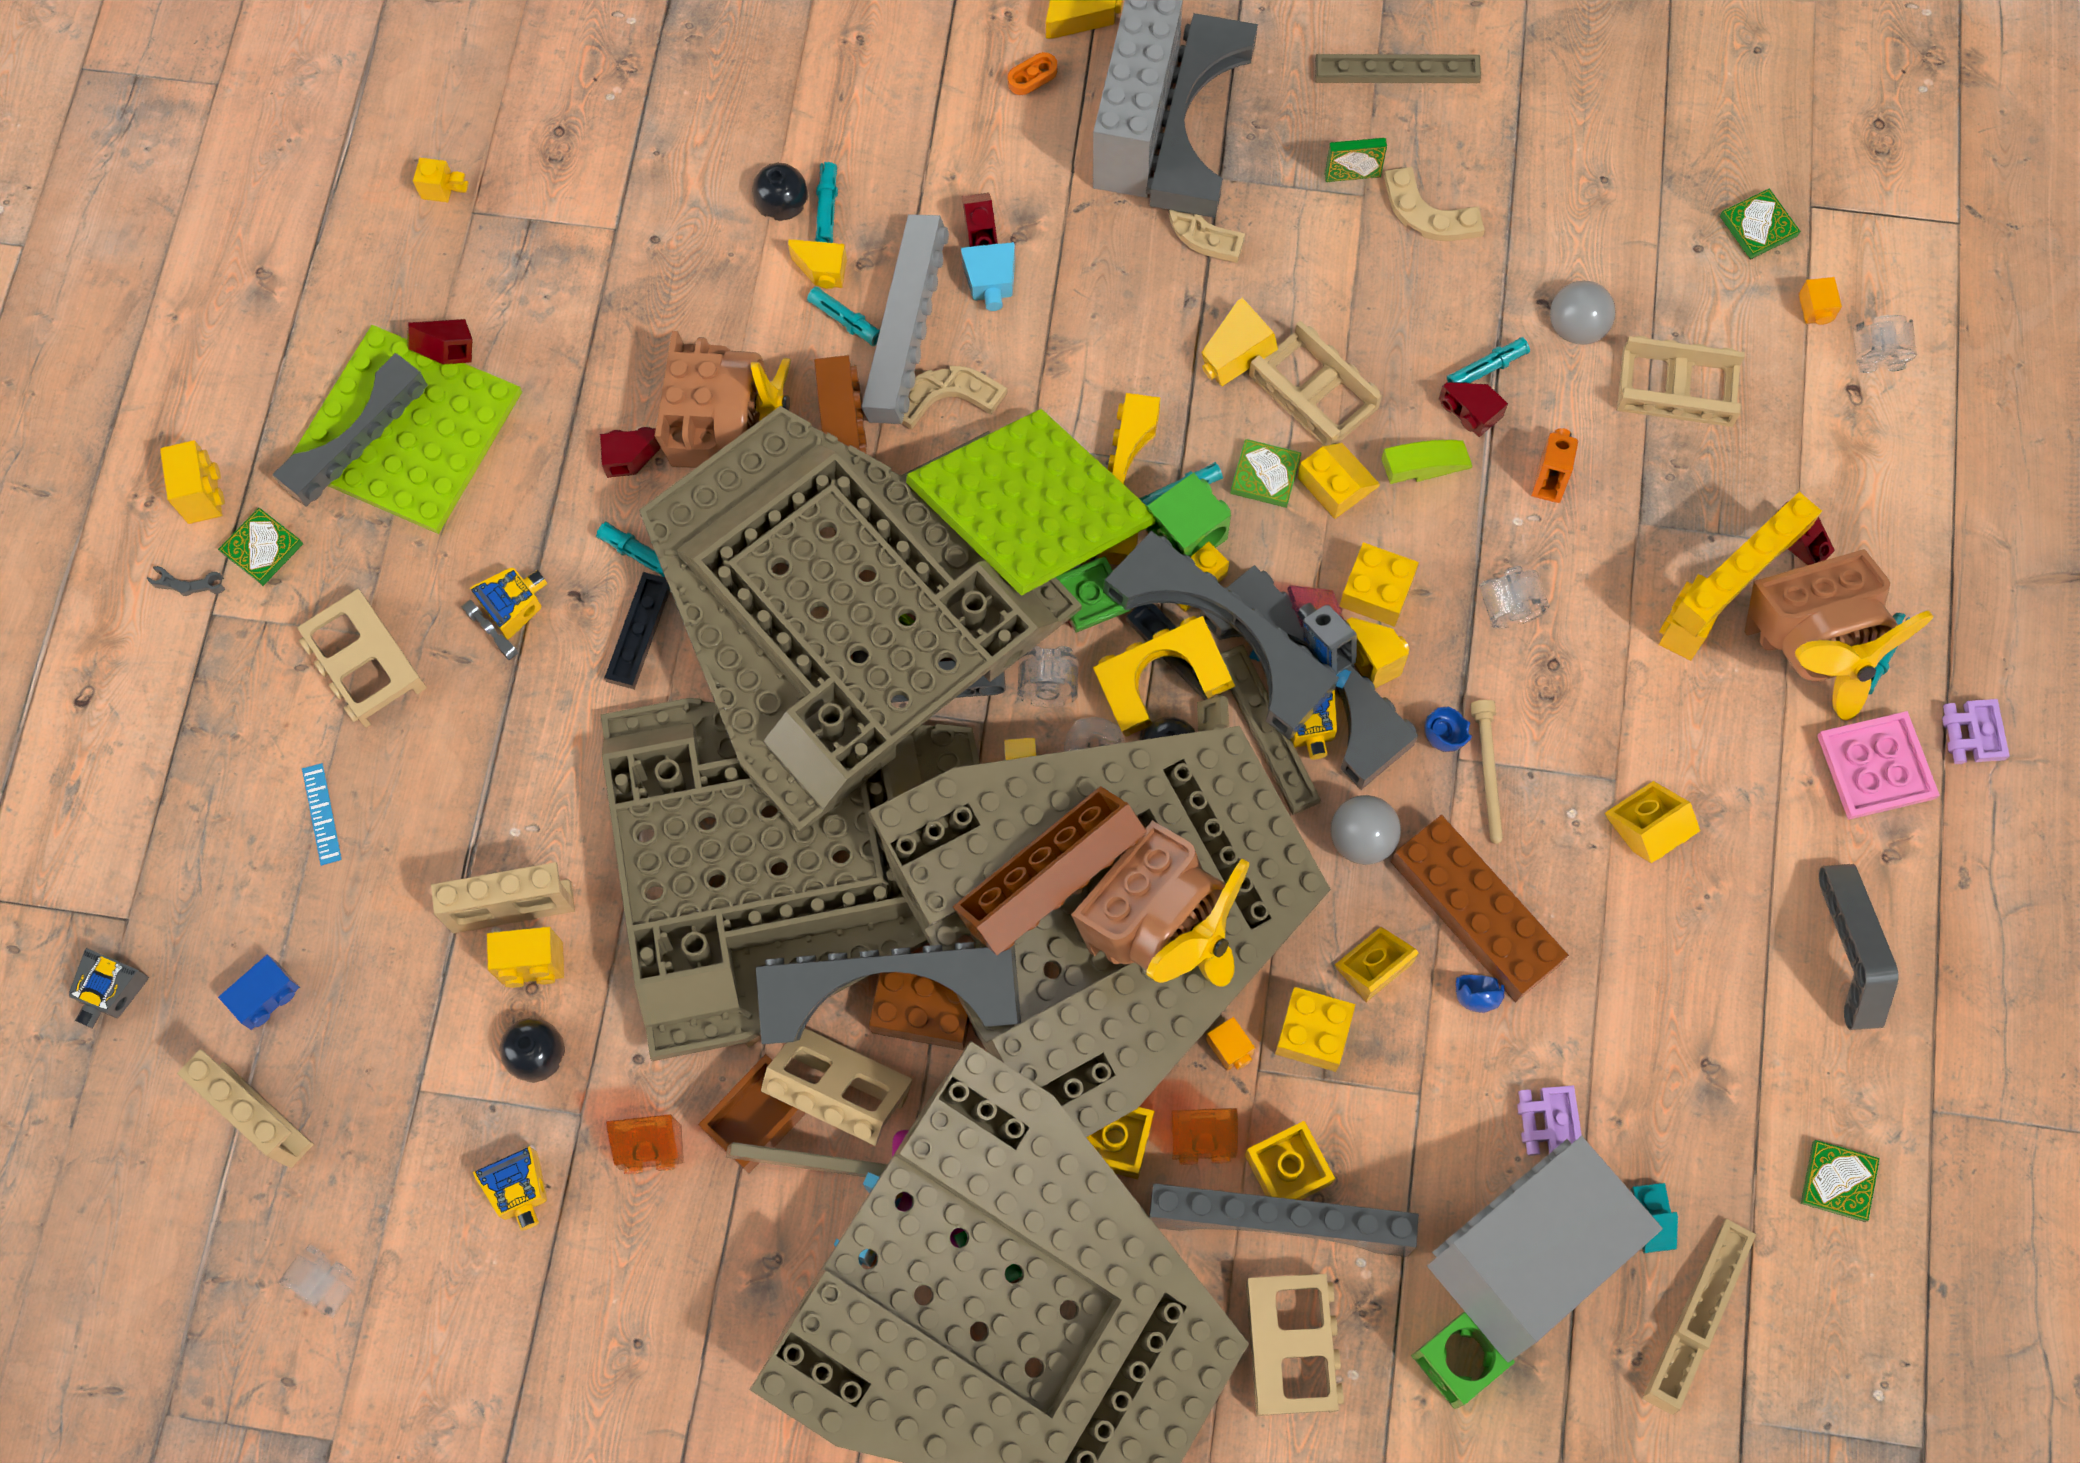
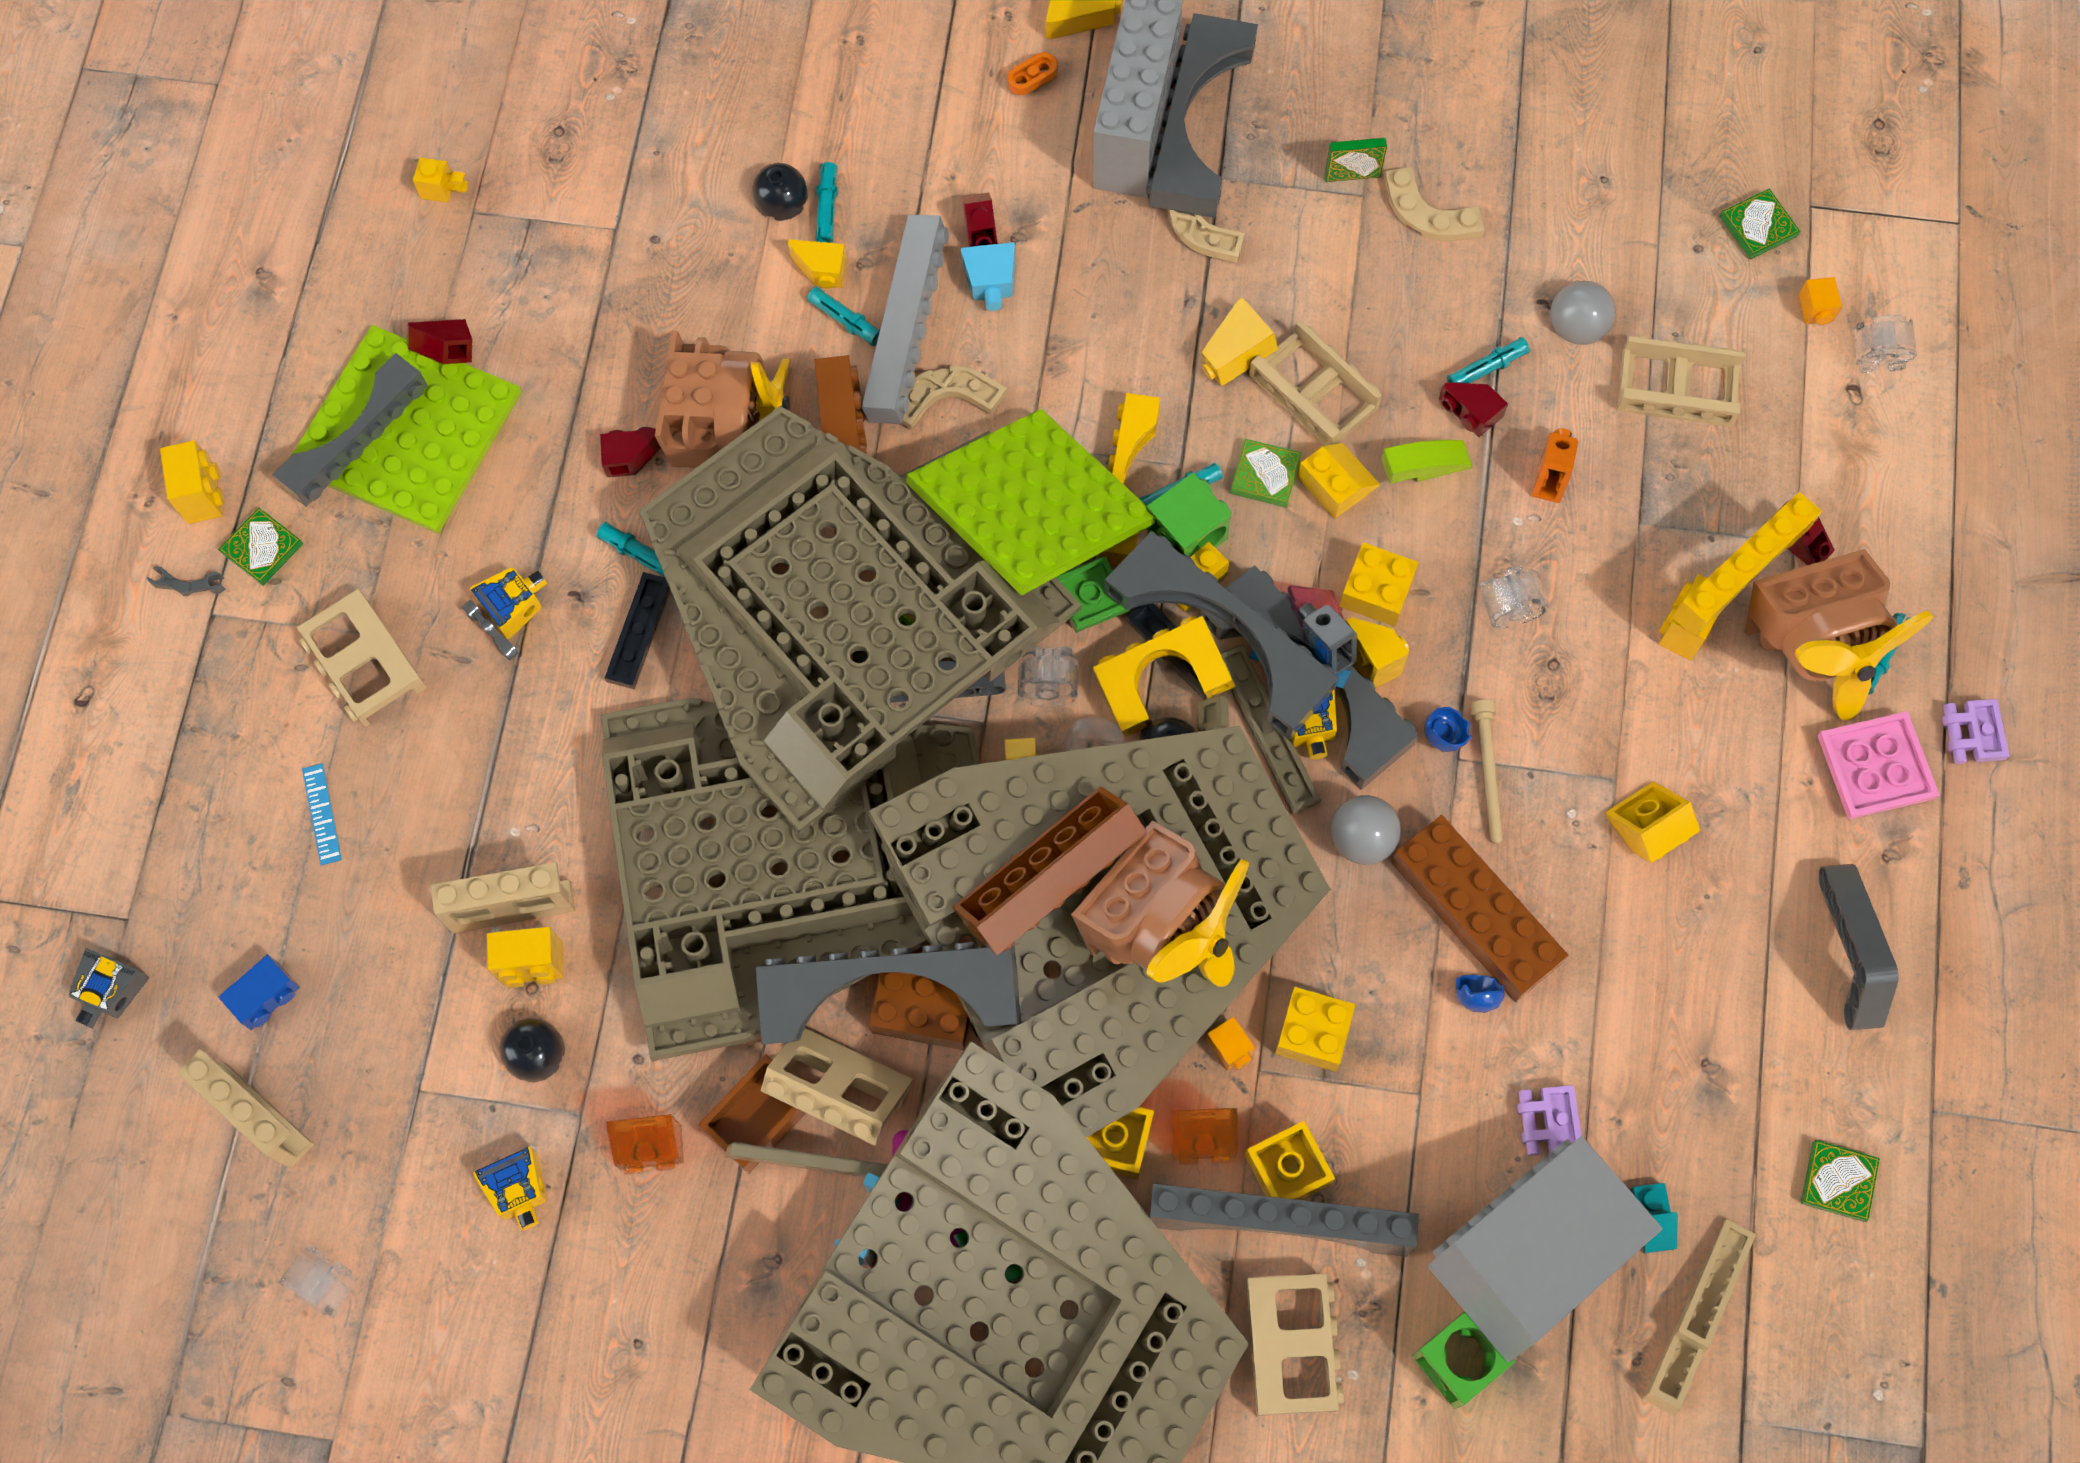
(1376, 962): yellow slope -> none
(1397, 68): dark tan tile -> none

